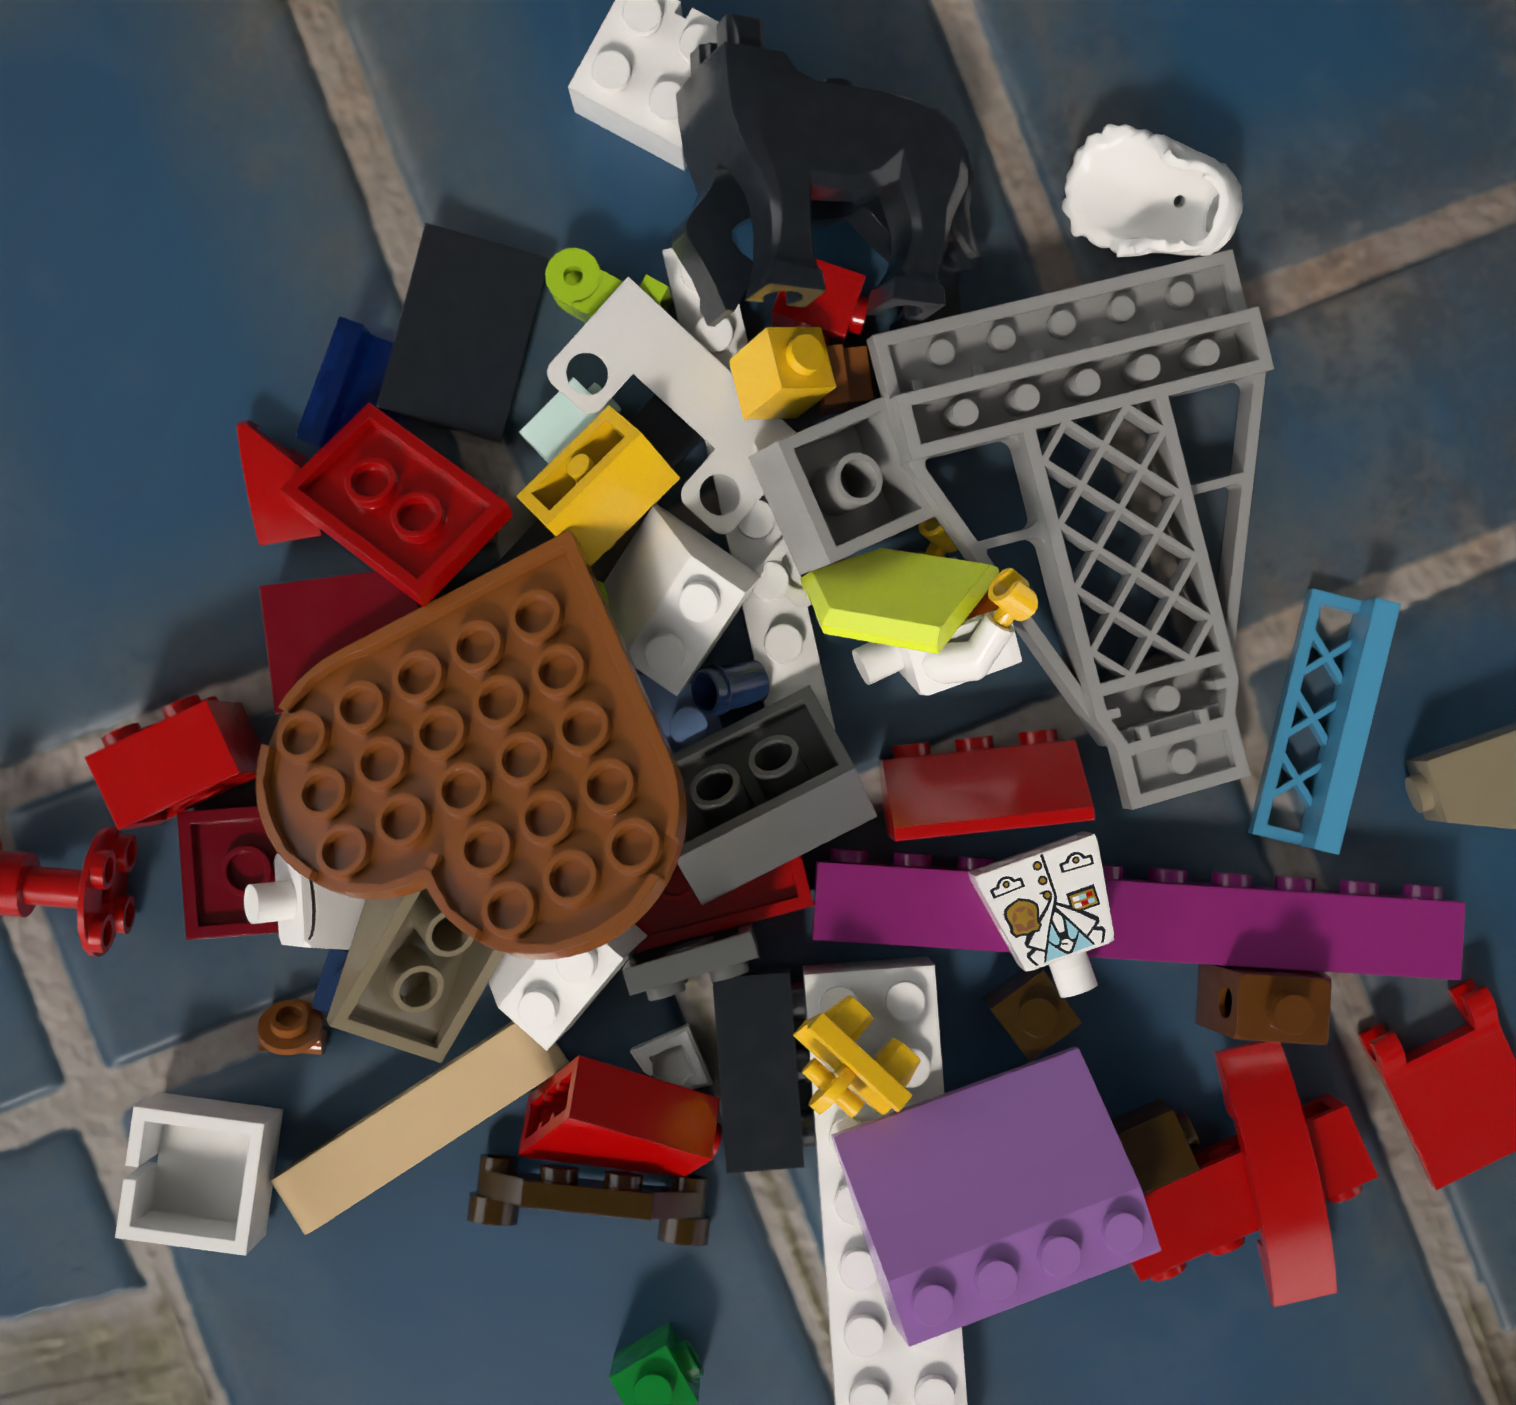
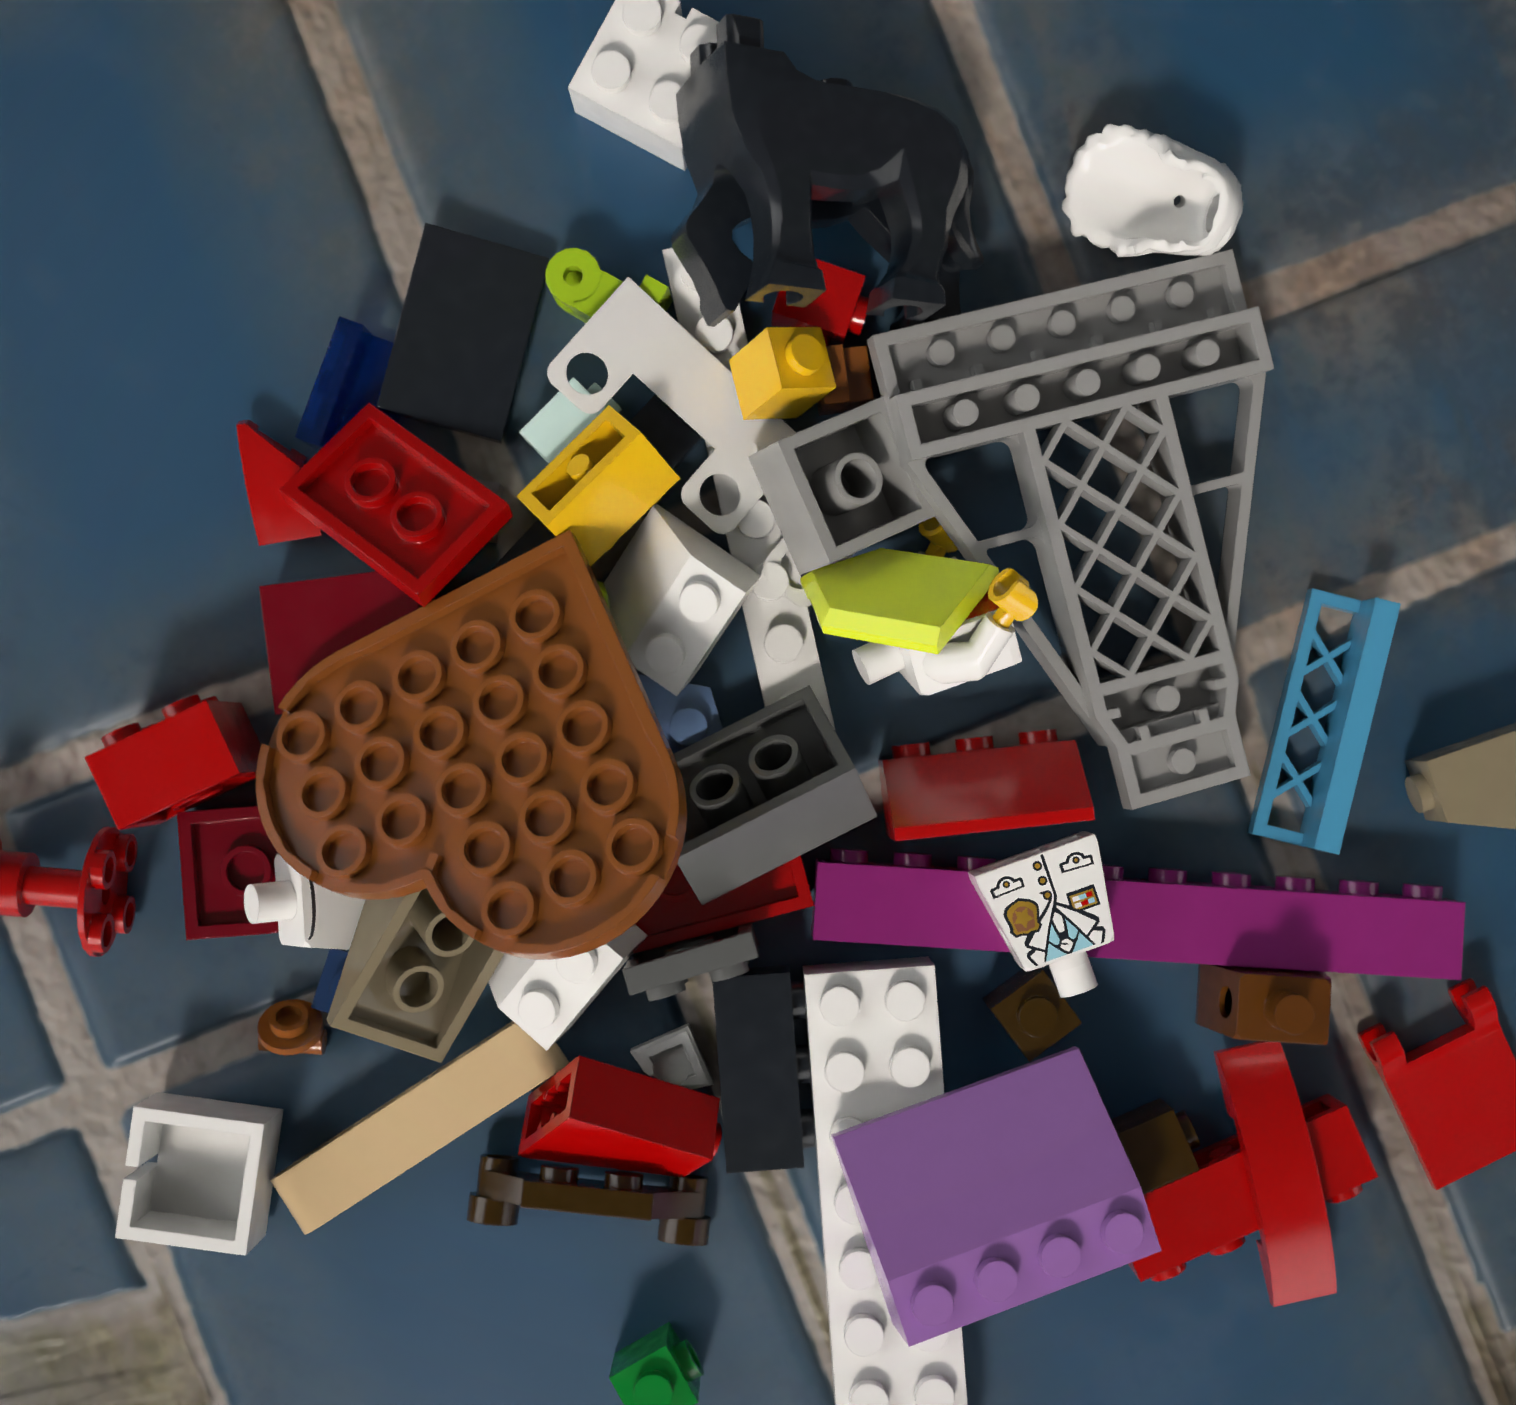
(729, 686): dark blue piece -> none
(876, 1079): yellow hips -> none

